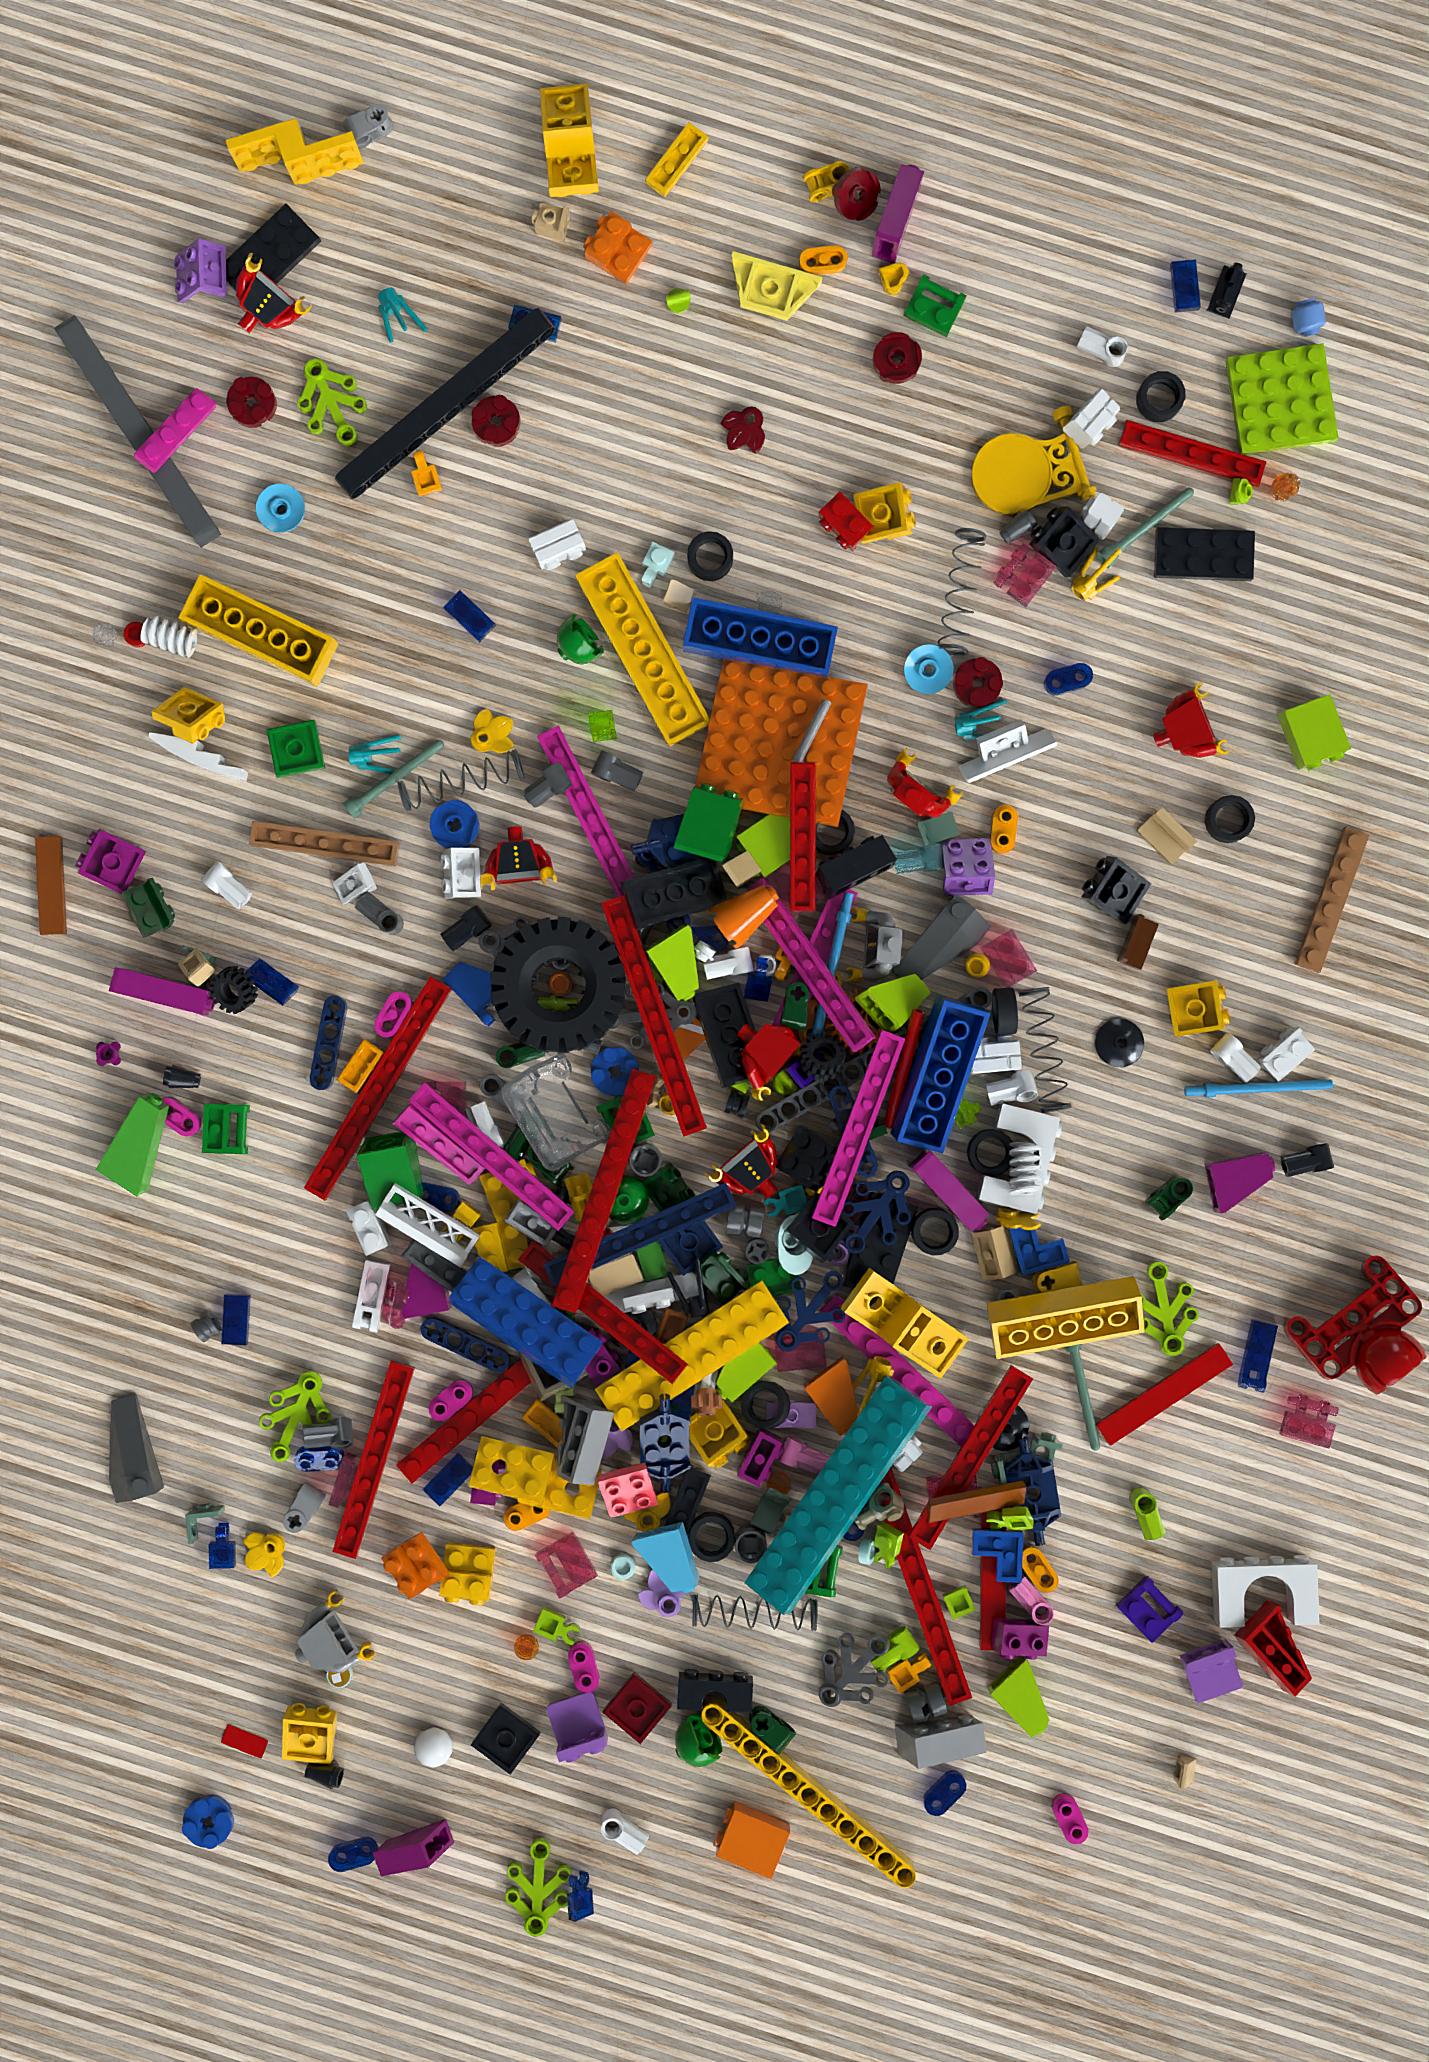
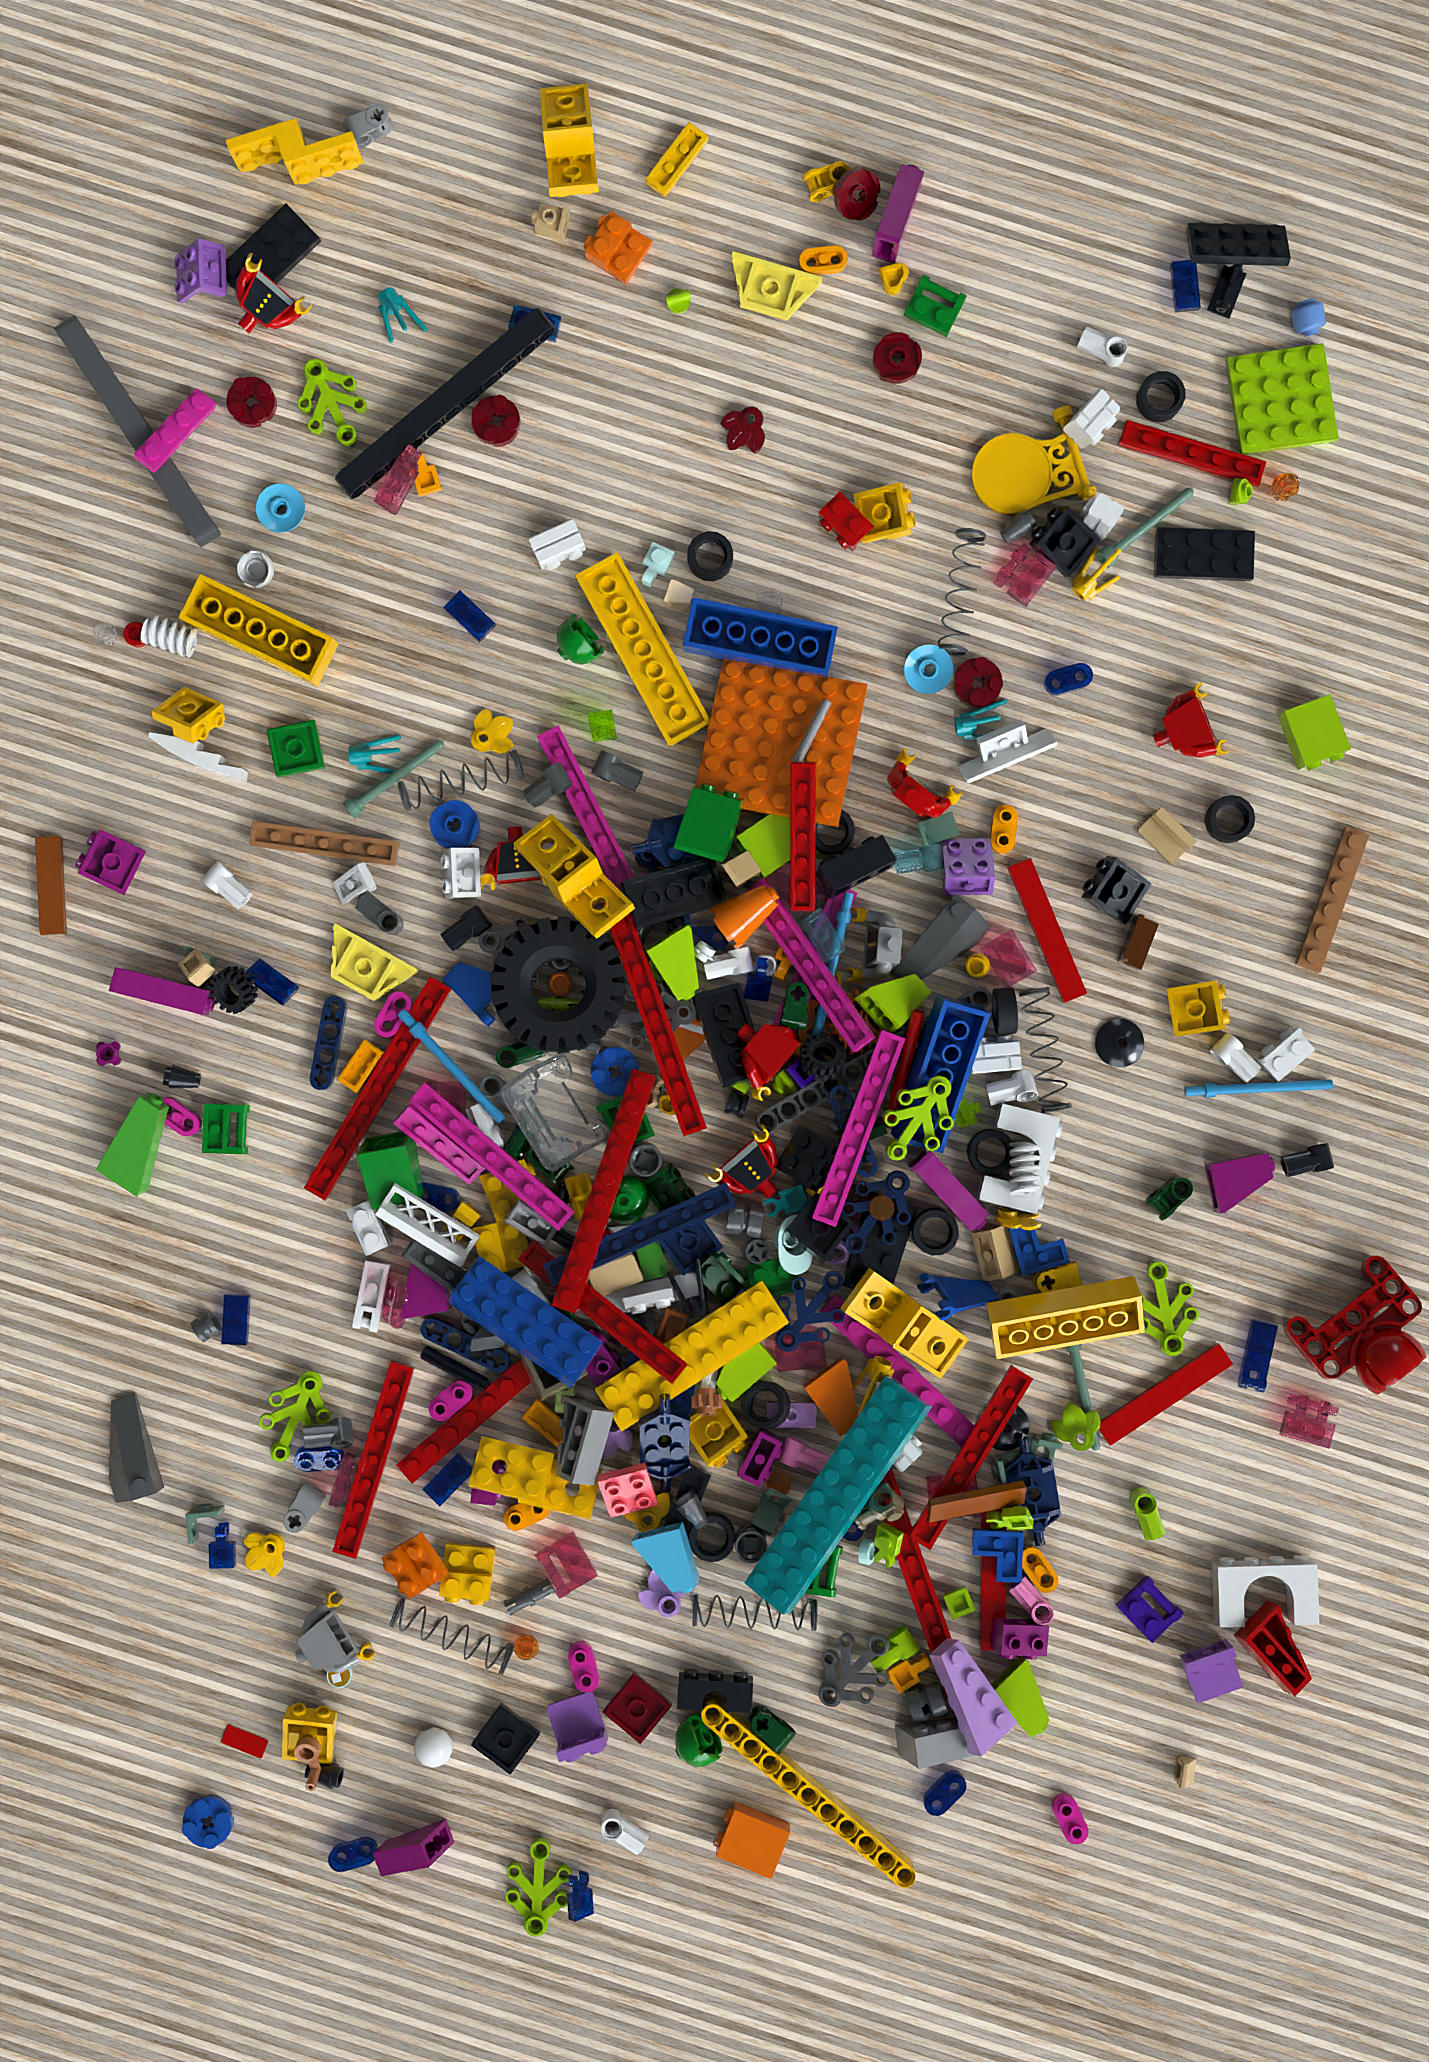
(149, 908): dark green bracket -> none
(255, 569): none -> white hair
(308, 1751): none -> nougat plate
(365, 965): none -> light yellow wing
(399, 480): none -> clear pink hinge
(400, 1608): none -> dark grey piece
(419, 1031): none -> dark azure bar
(454, 1368): none -> black axle
(483, 1338): none -> dark grey slope
(529, 1596): none -> dark grey pin
(552, 1624): lime plate -> none
(574, 876): none -> yellow bracket
(623, 1566): light aqua tile -> none
(691, 1509): none -> flat silver cone
(823, 935): none -> clear light blue plate
(881, 1208): none -> clear orange plate
(920, 1114): none -> lime plant
(957, 1293): none -> blue flag
(977, 1706): none -> lavender wedge
(1047, 930): none -> red tile
(1076, 1423): none -> lime plate
(1238, 244): none -> black plate

